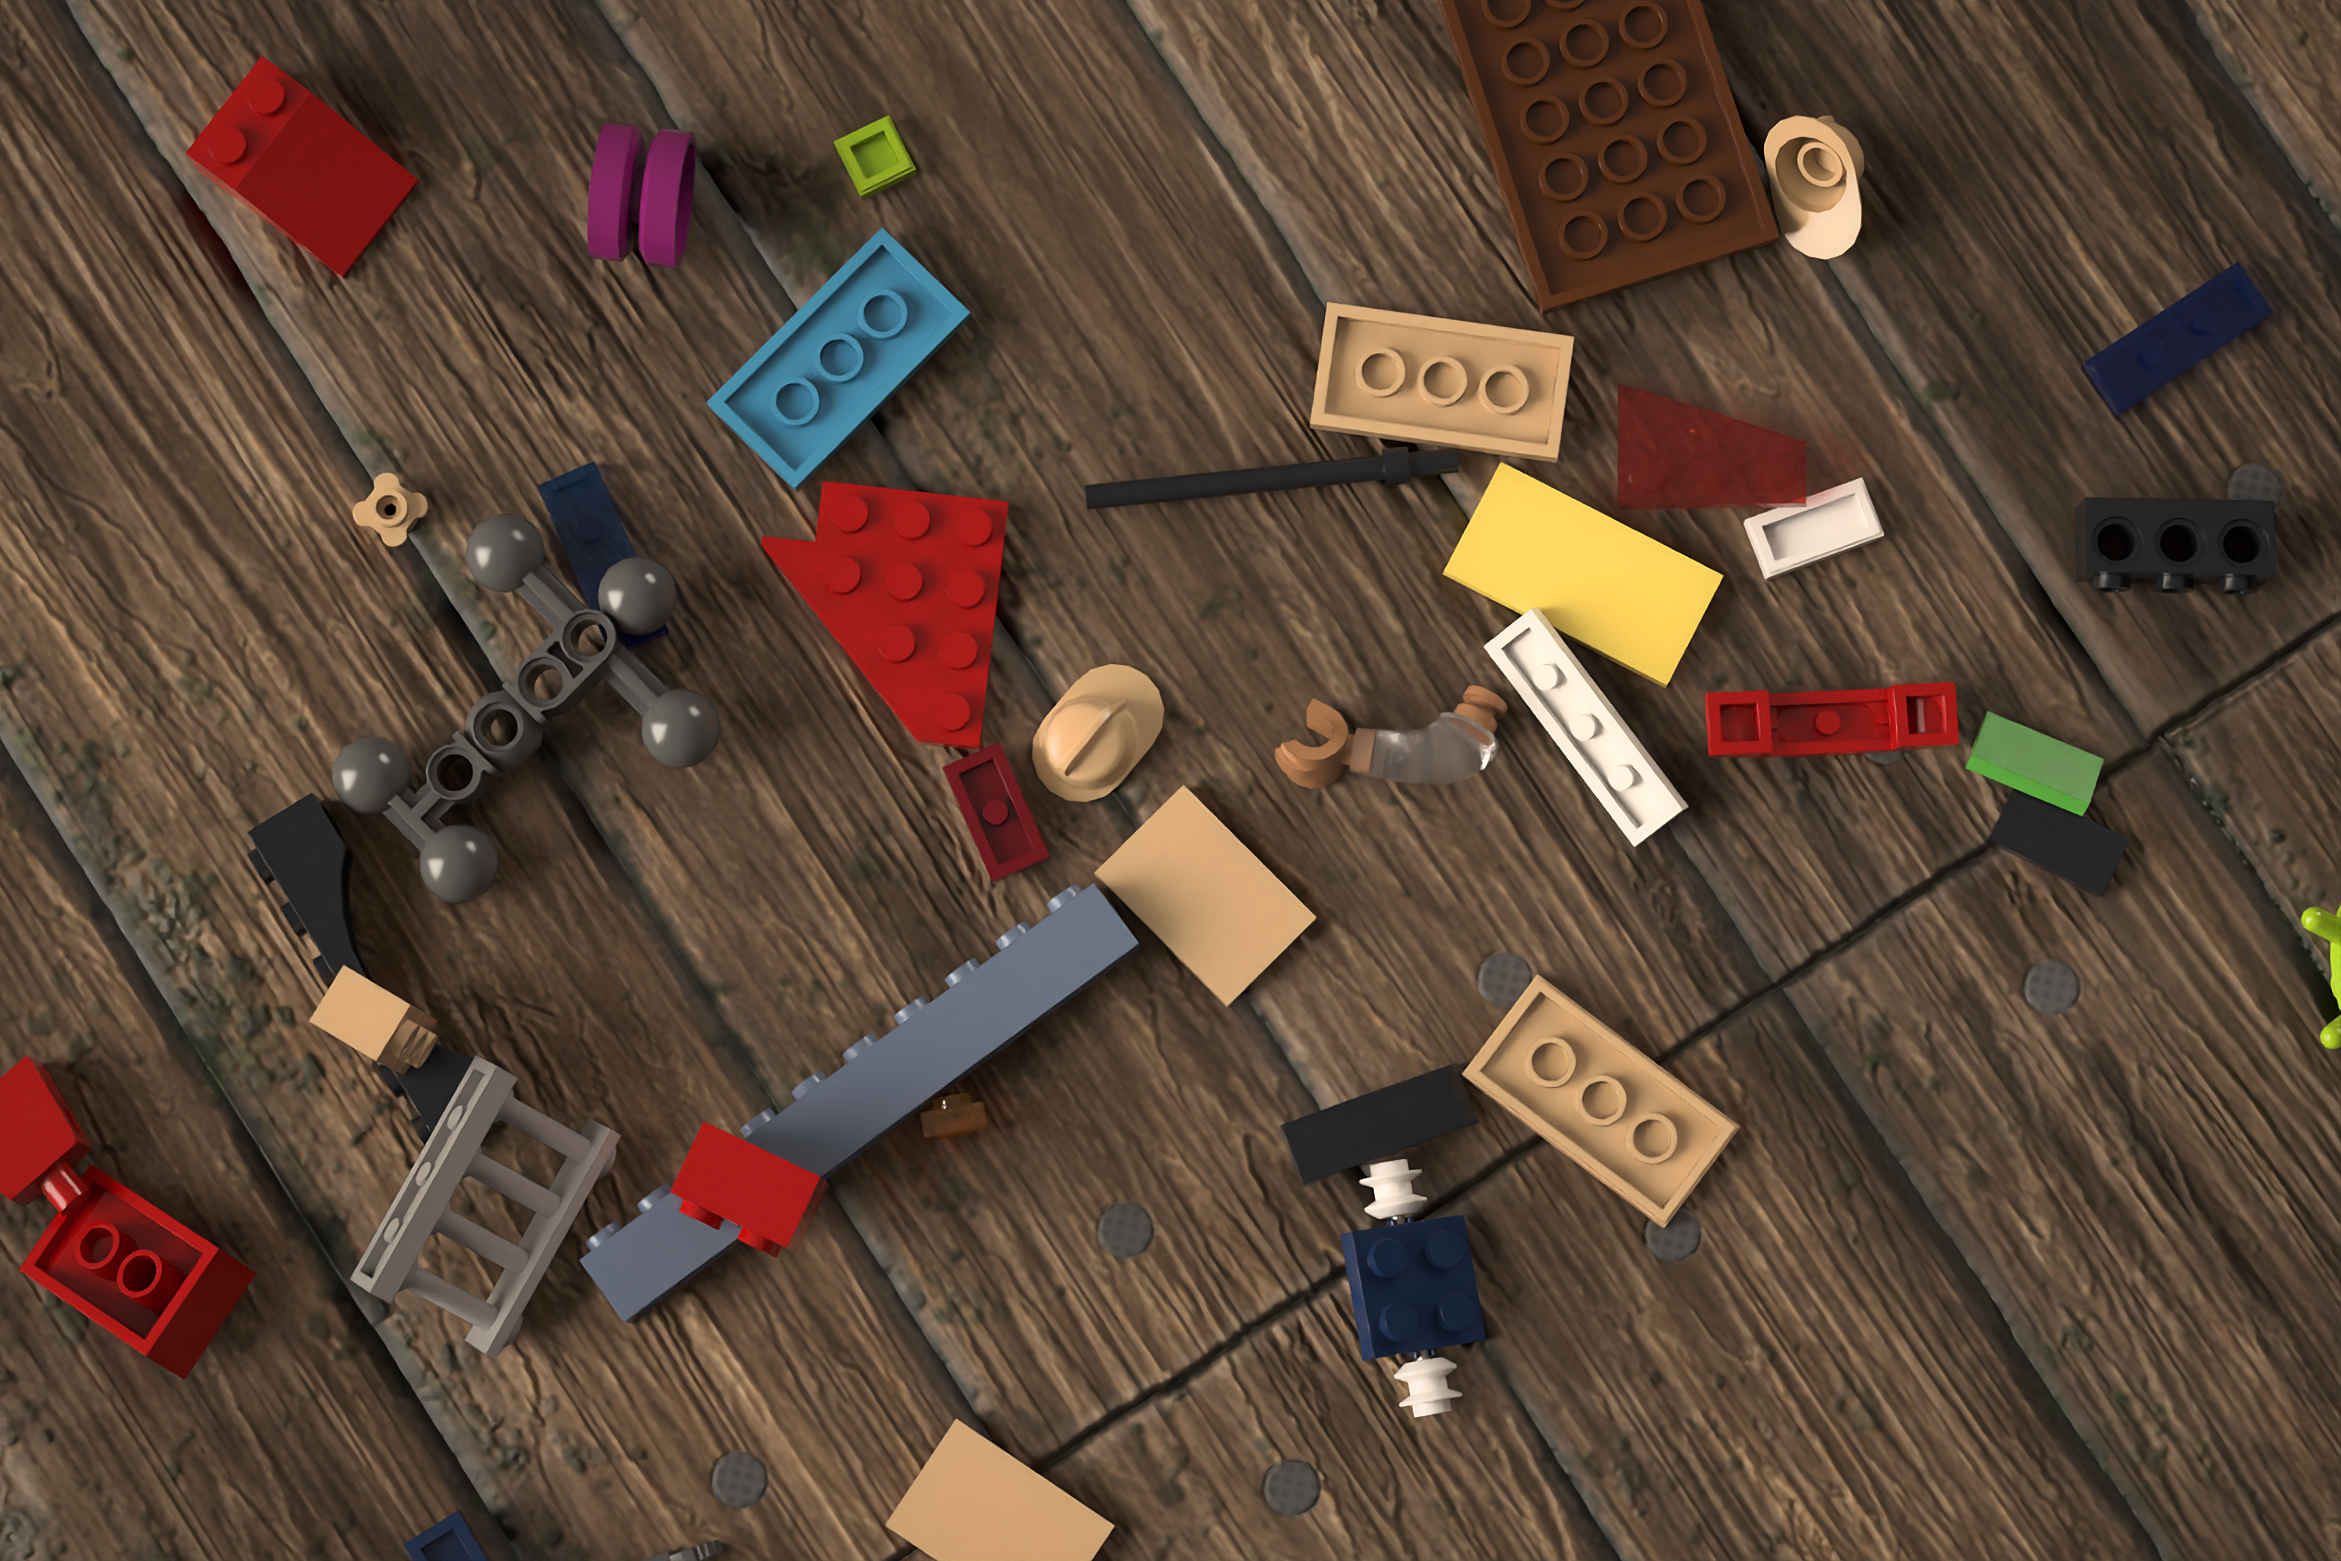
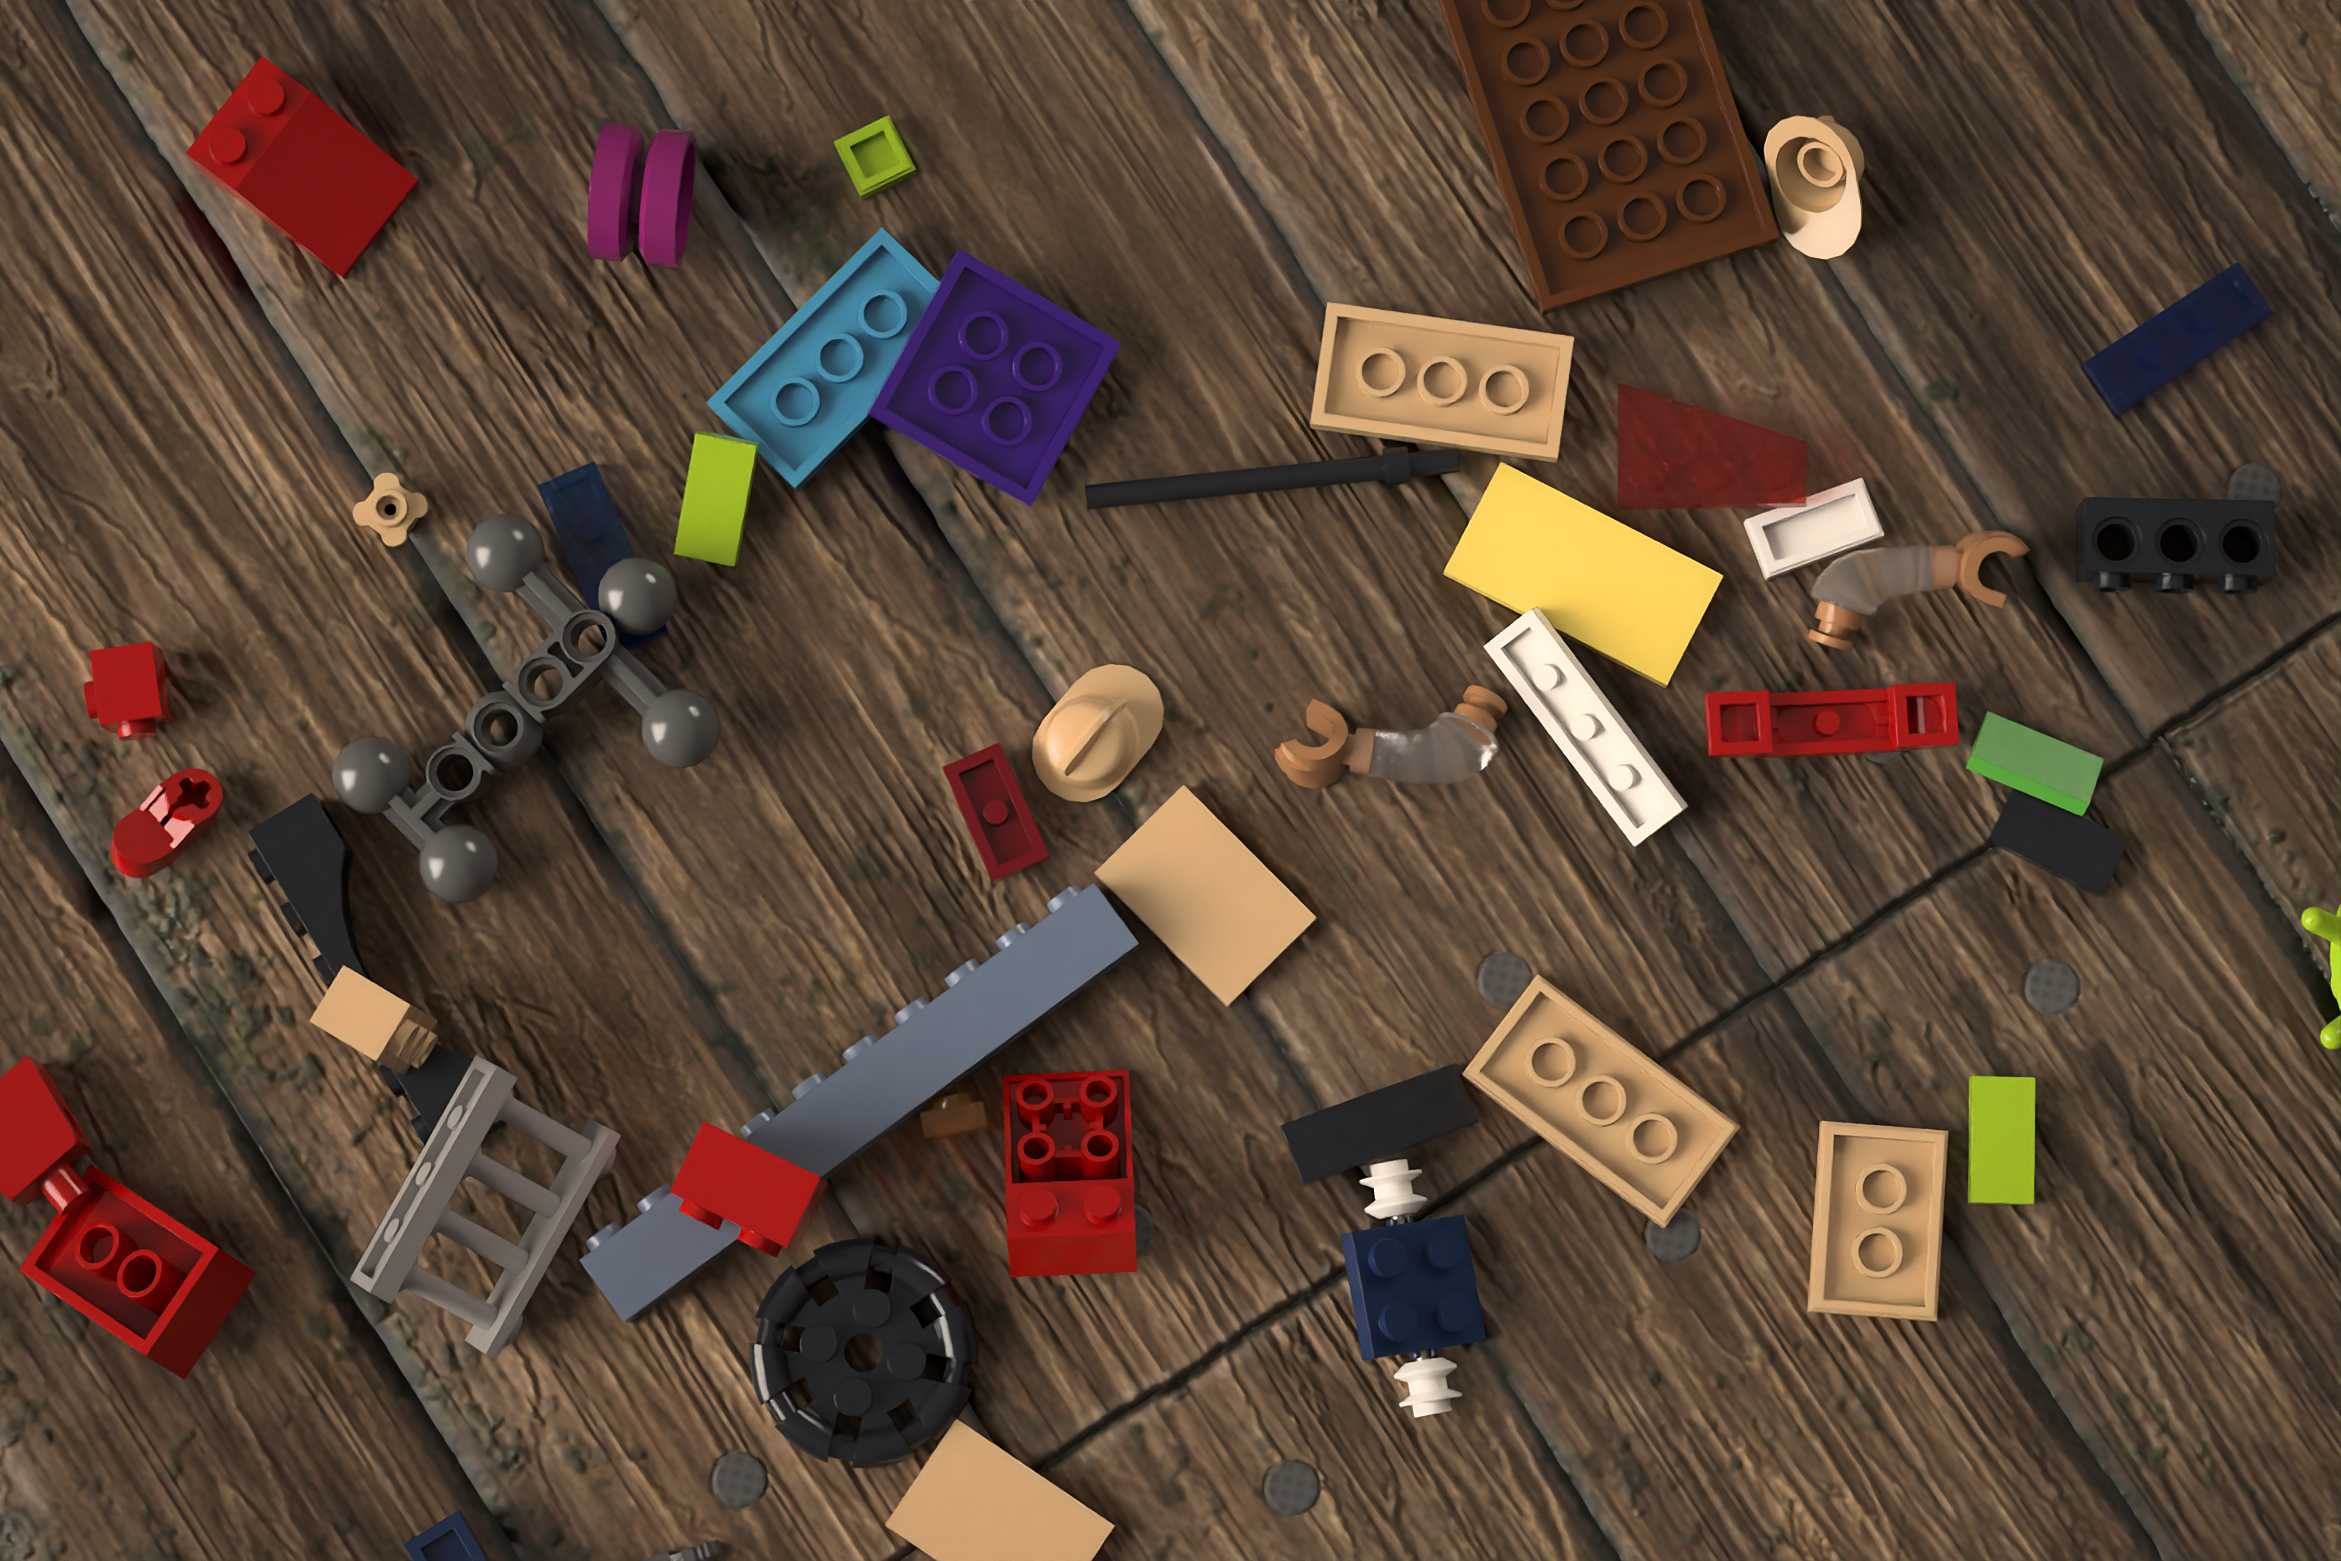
(129, 690): none -> red brick
(189, 802): none -> red piece
(716, 498): none -> lime tile
(825, 1343): none -> black plate
(908, 598): red wing -> none
(994, 378): none -> dark purple plate
(1069, 1173): none -> red slope
(1870, 577): none -> clear piece
(1878, 1221): none -> tan tile
(2001, 1140): none -> lime tile

